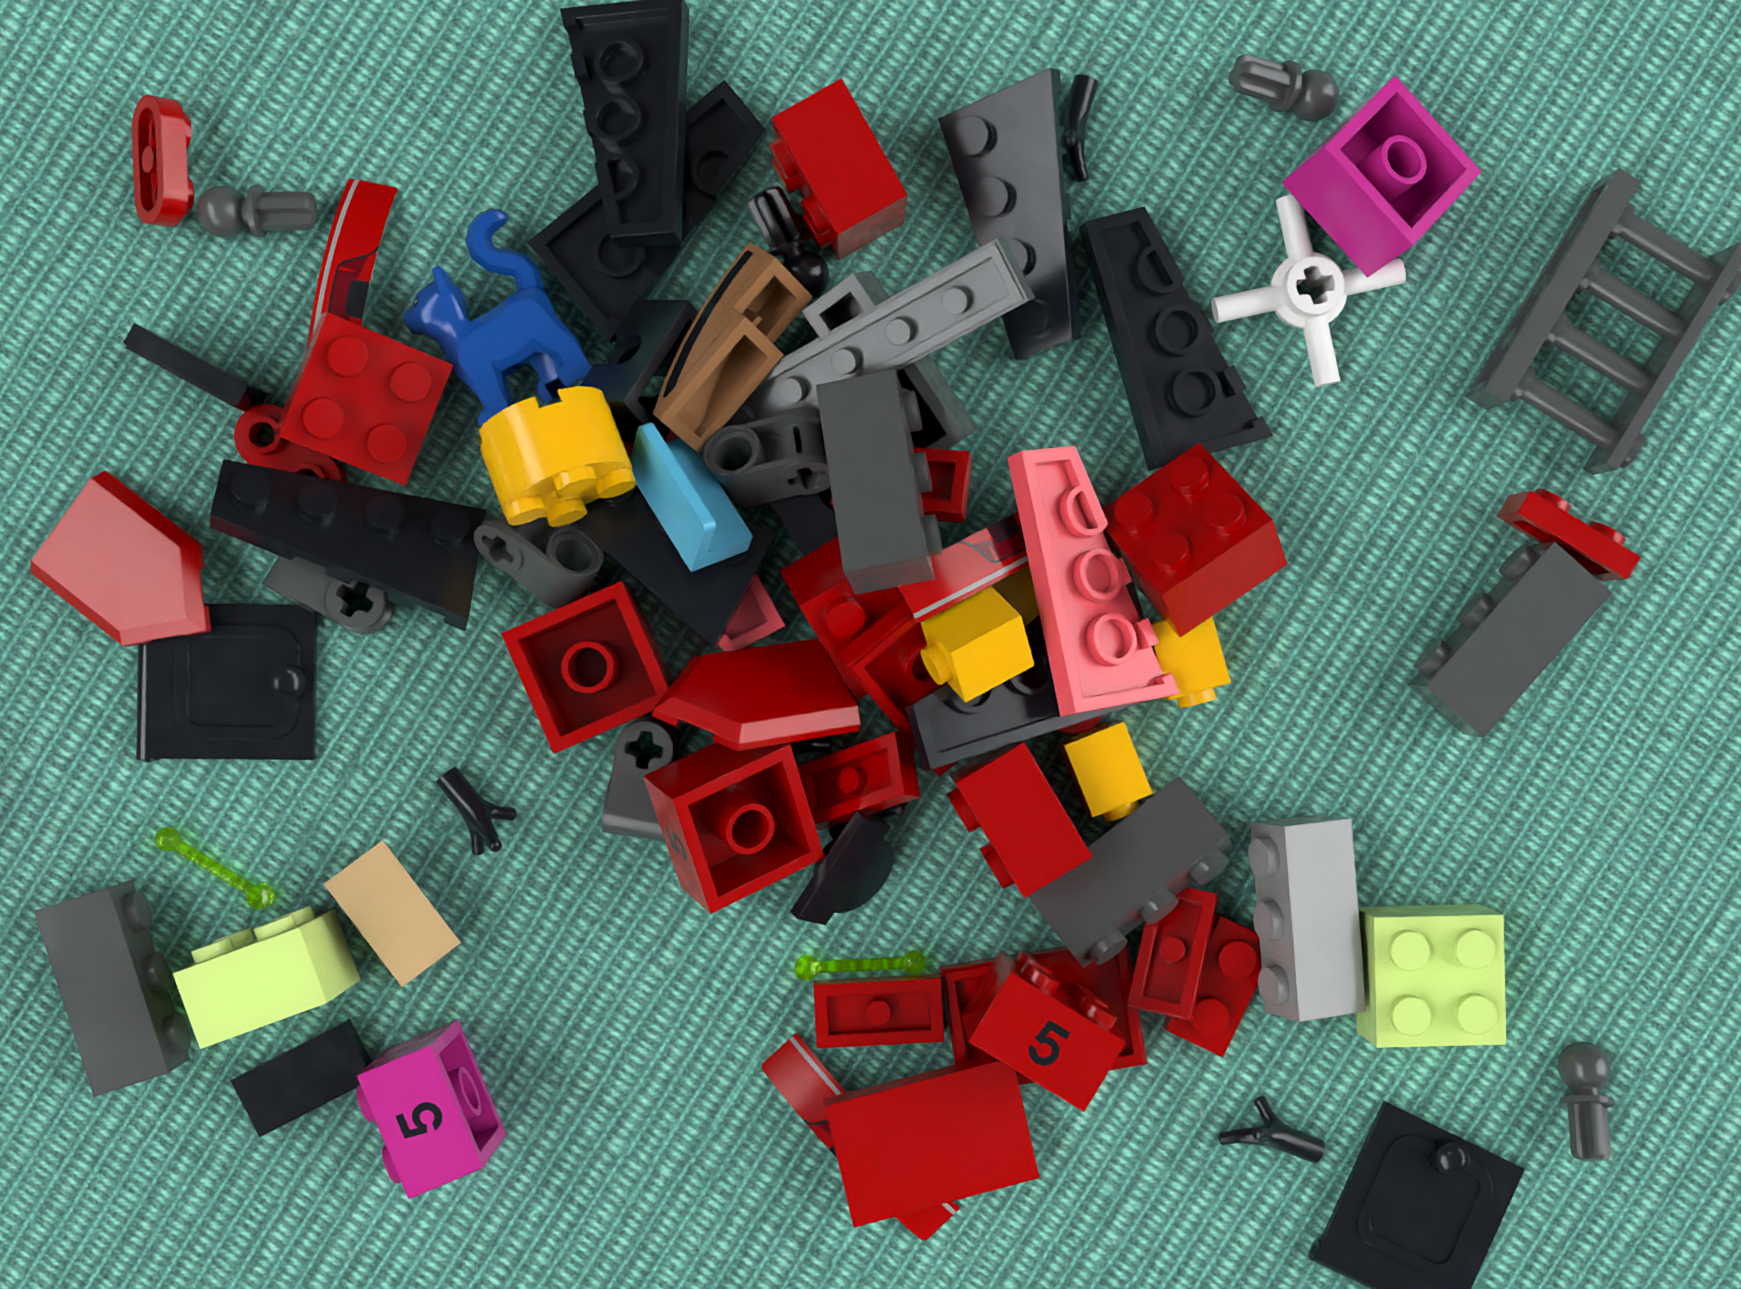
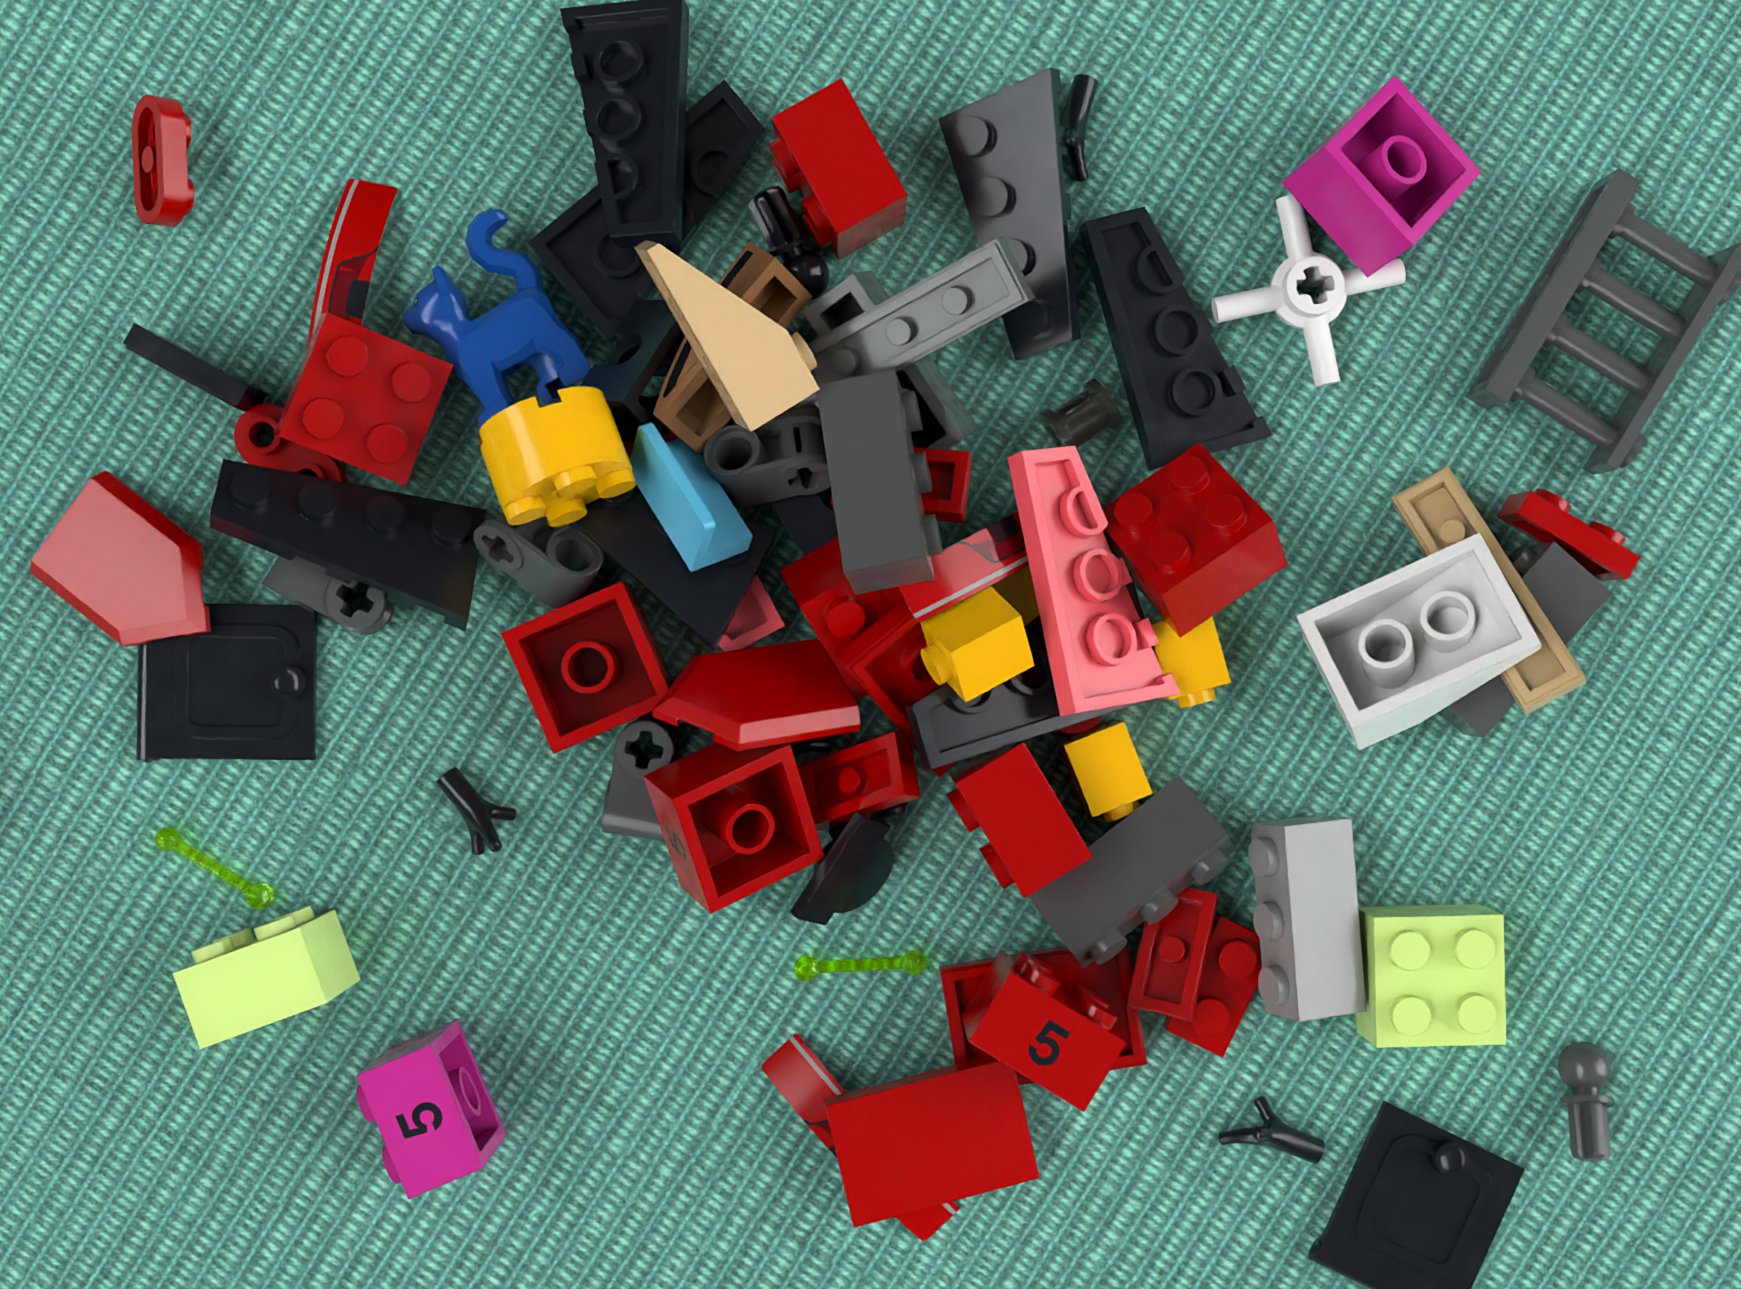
(114, 987): dark grey brick -> none
(227, 212): dark grey axle -> none
(302, 1078): black tile -> none
(392, 913): tan hinge -> none
(744, 352): none -> tan slope
(878, 1011): red plate -> none
(1081, 417): none -> clear smoke bush
(1284, 86): dark grey axle -> none
(1417, 639): none -> white slope
(1442, 515): none -> tan tile

